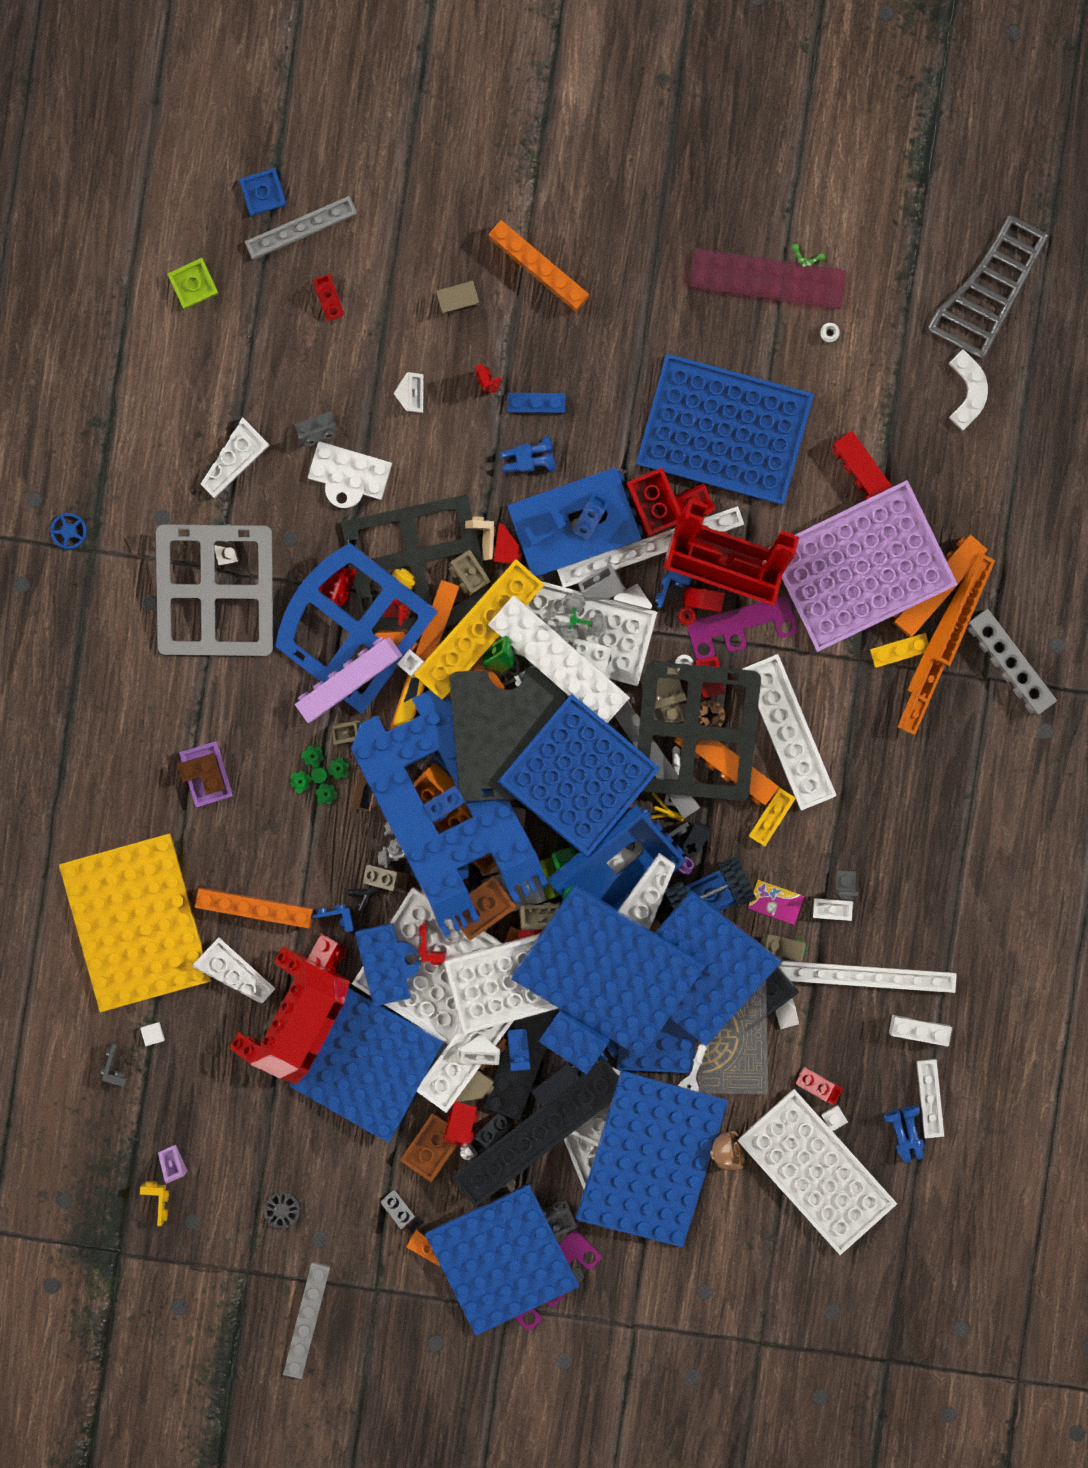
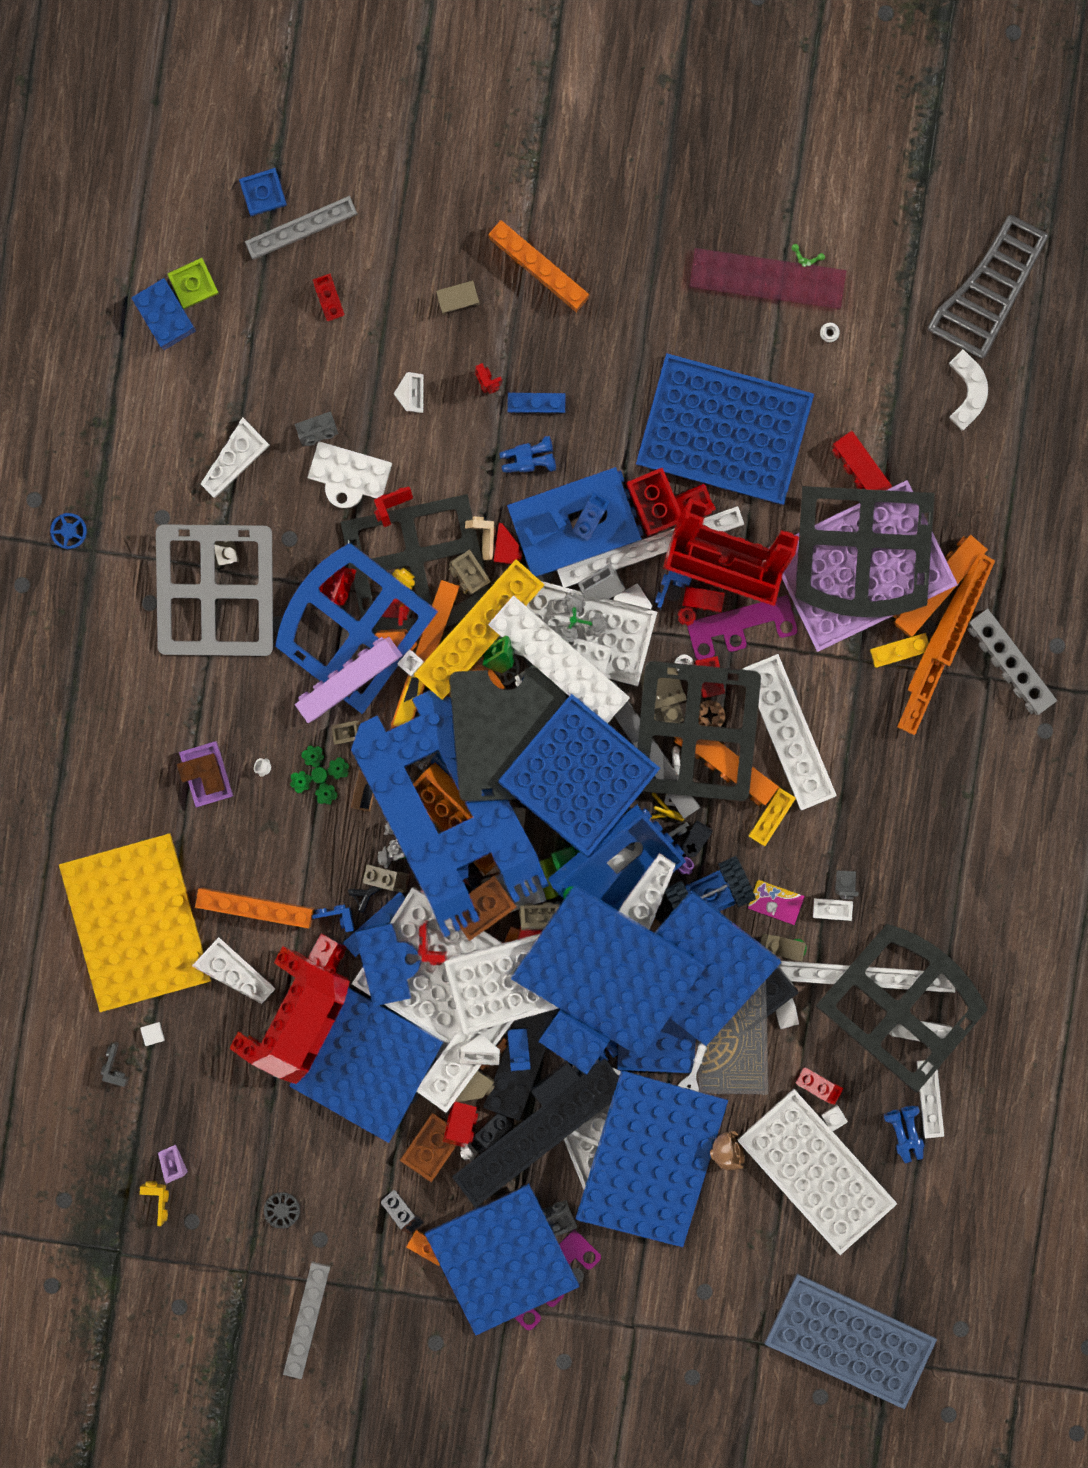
(163, 314): none -> blue brick
(262, 767): none -> white plate
(382, 917): none -> blue plate
(390, 500): none -> red bracket
(444, 803): blue bracket -> none
(850, 1341): none -> sand blue plate
(864, 541): none -> pearl dark grey window
(899, 1010): none -> pearl dark grey window

